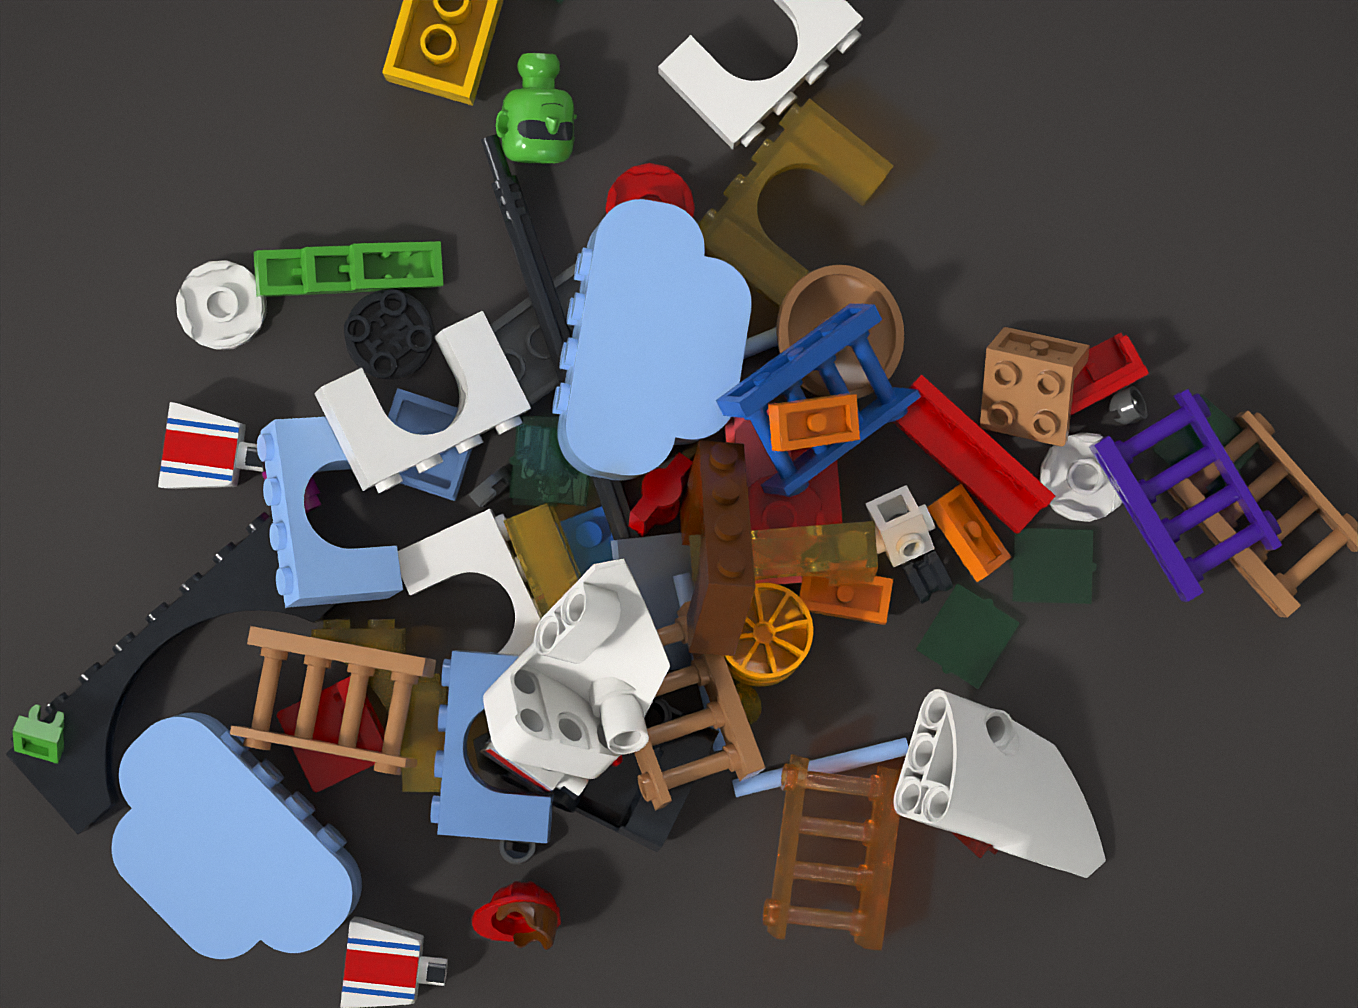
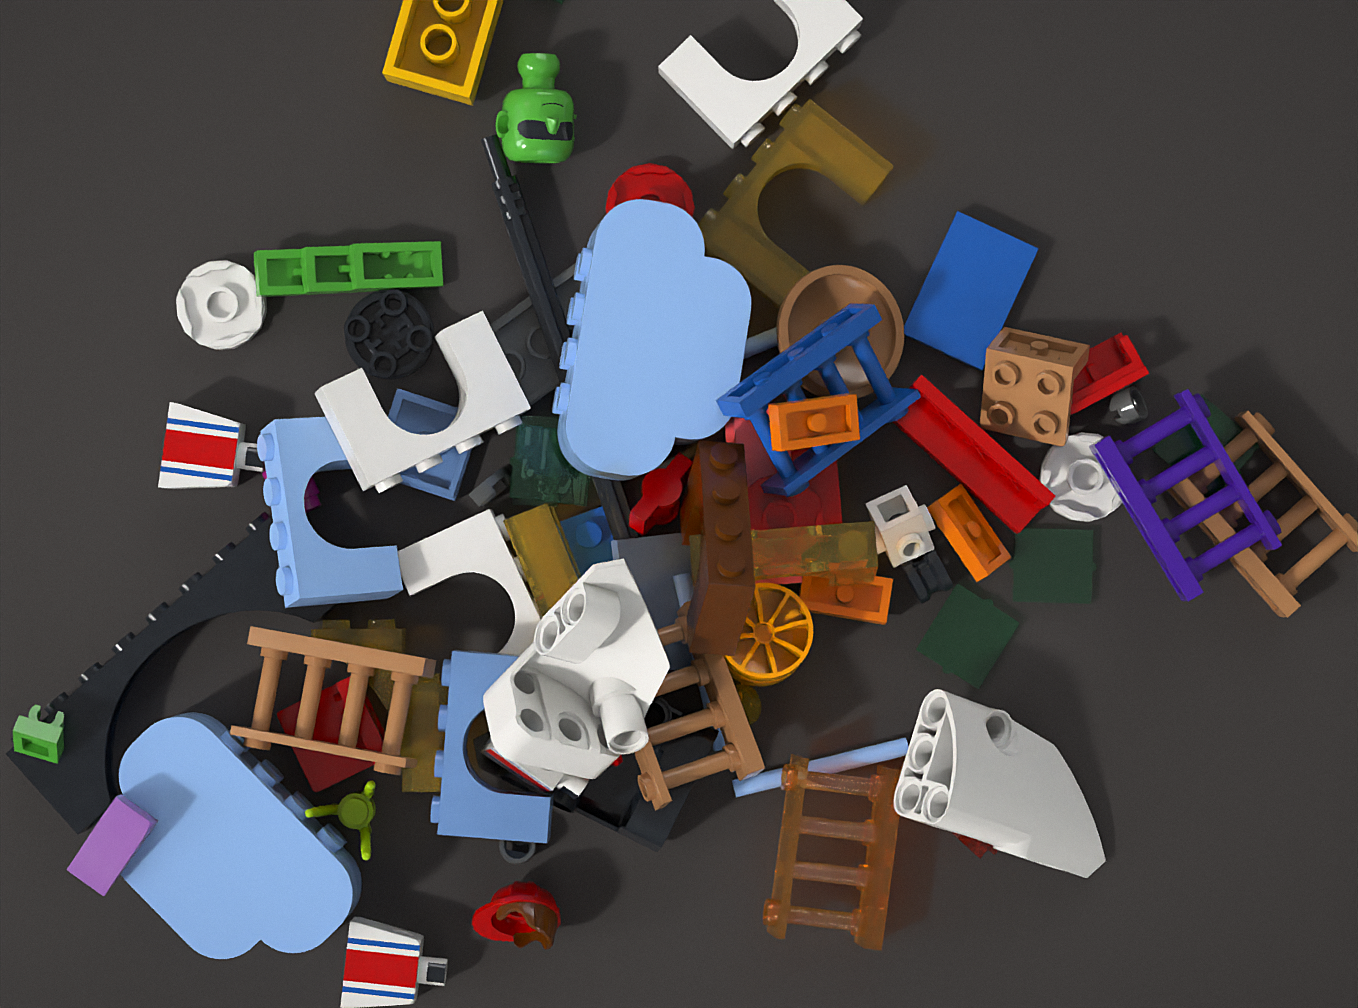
(112, 844): none -> medium lavender slope
(354, 812): none -> lime plant
(969, 290): none -> blue tile

